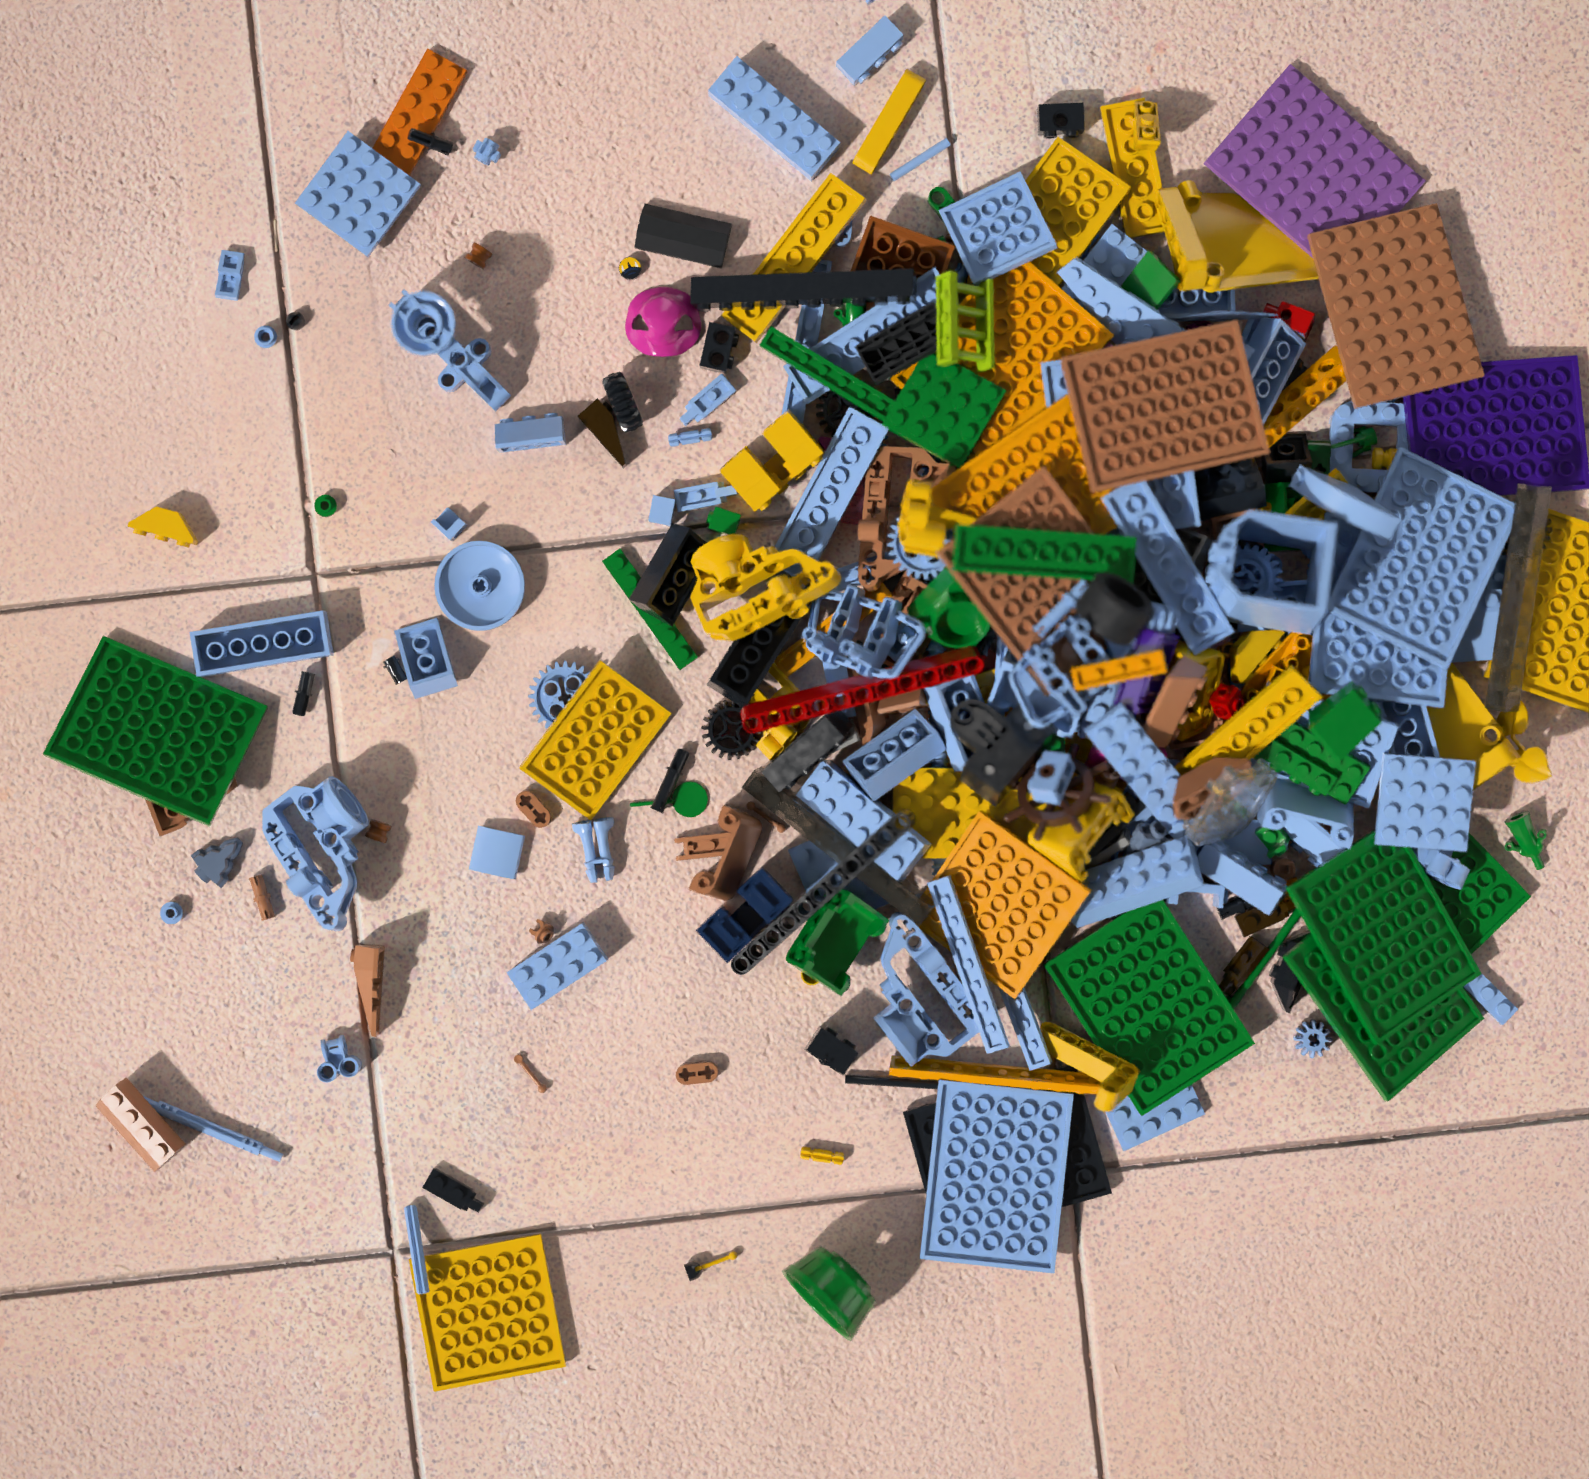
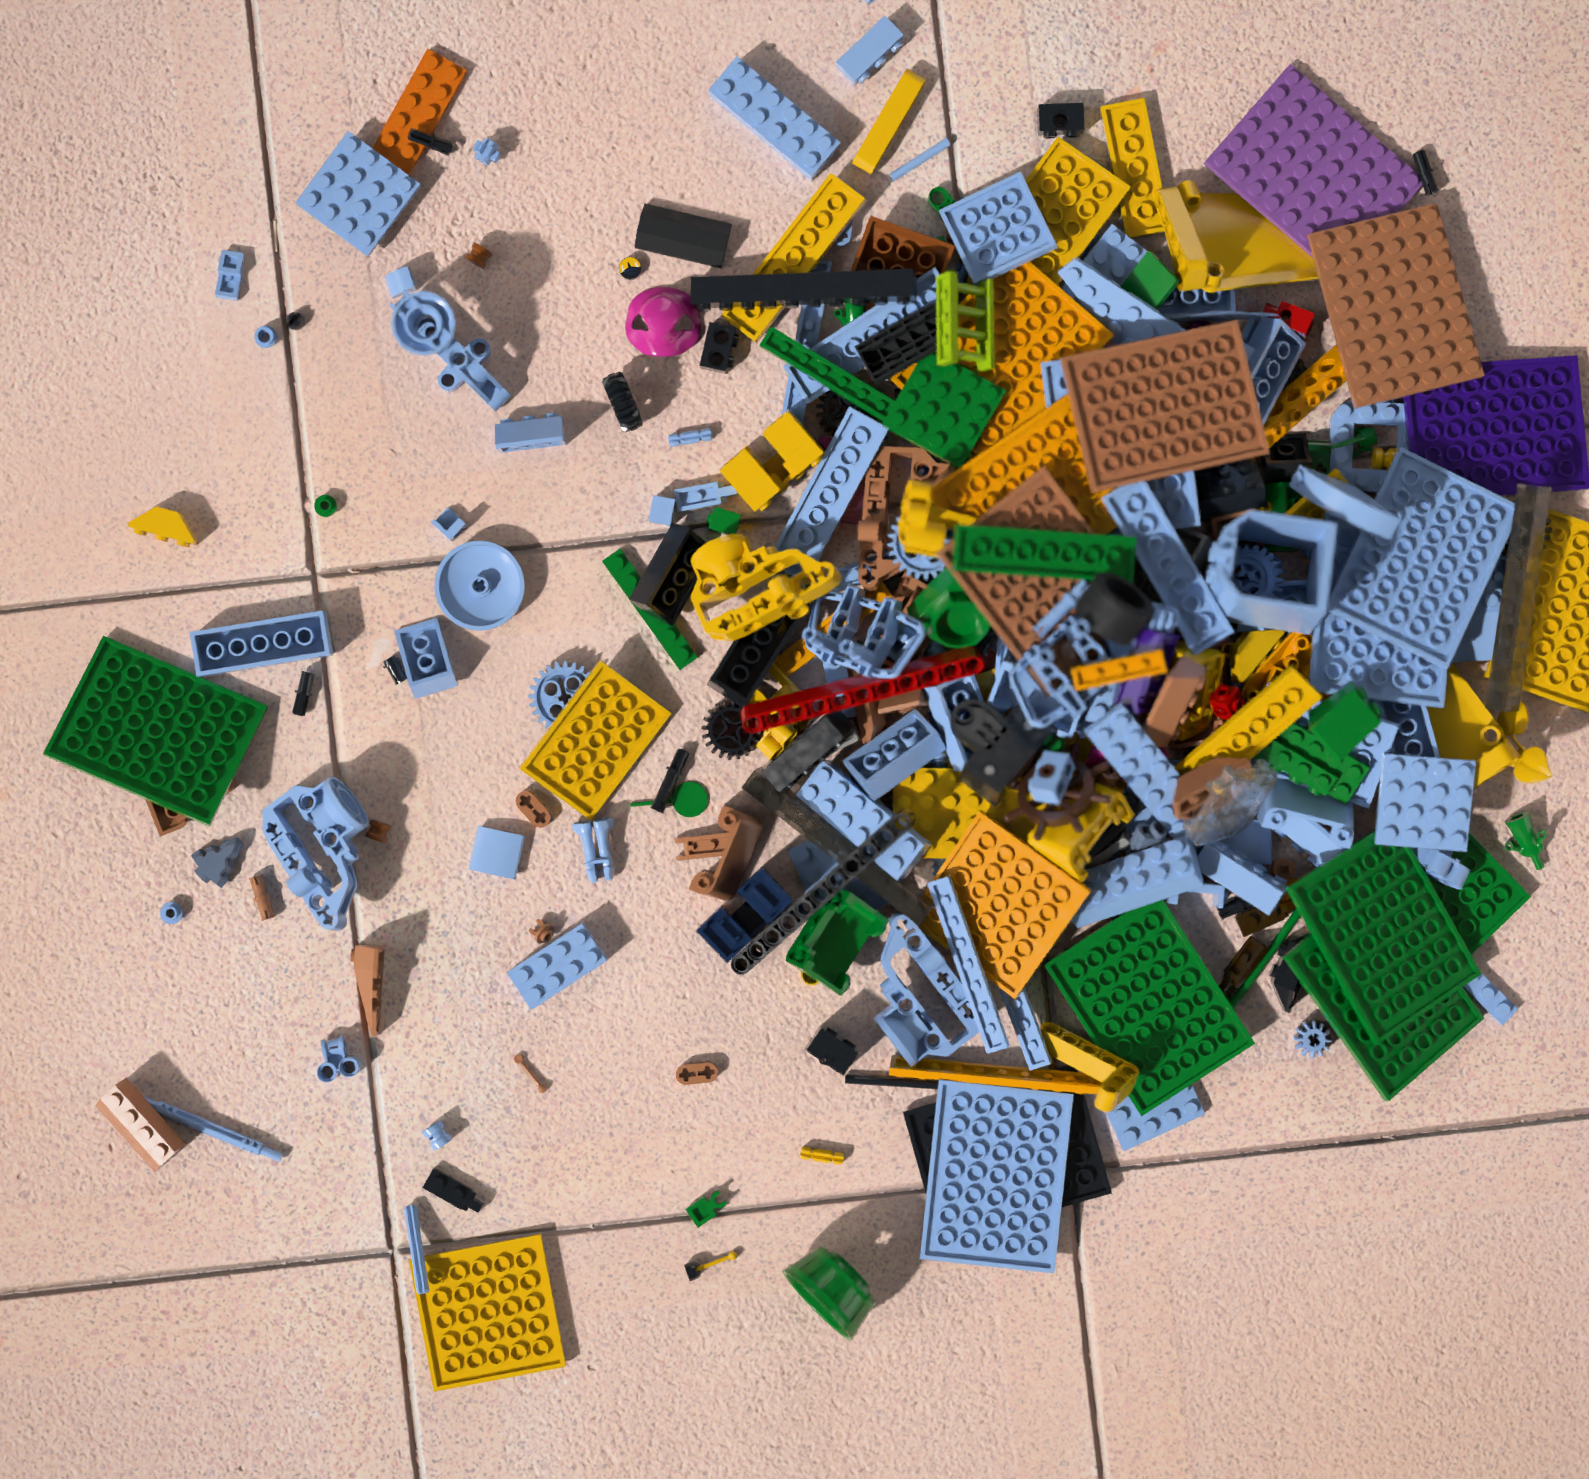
(400, 280): none -> light blue brick
(437, 1135): none -> light blue wheel
(601, 423): dark brown slope -> none
(703, 1210): none -> green plate
(708, 400): light blue hinge -> none
(780, 827): nougat hinge -> none
(1146, 126): yellow slope -> none
(1274, 840): green bracket -> none
(1425, 172): none -> black axle

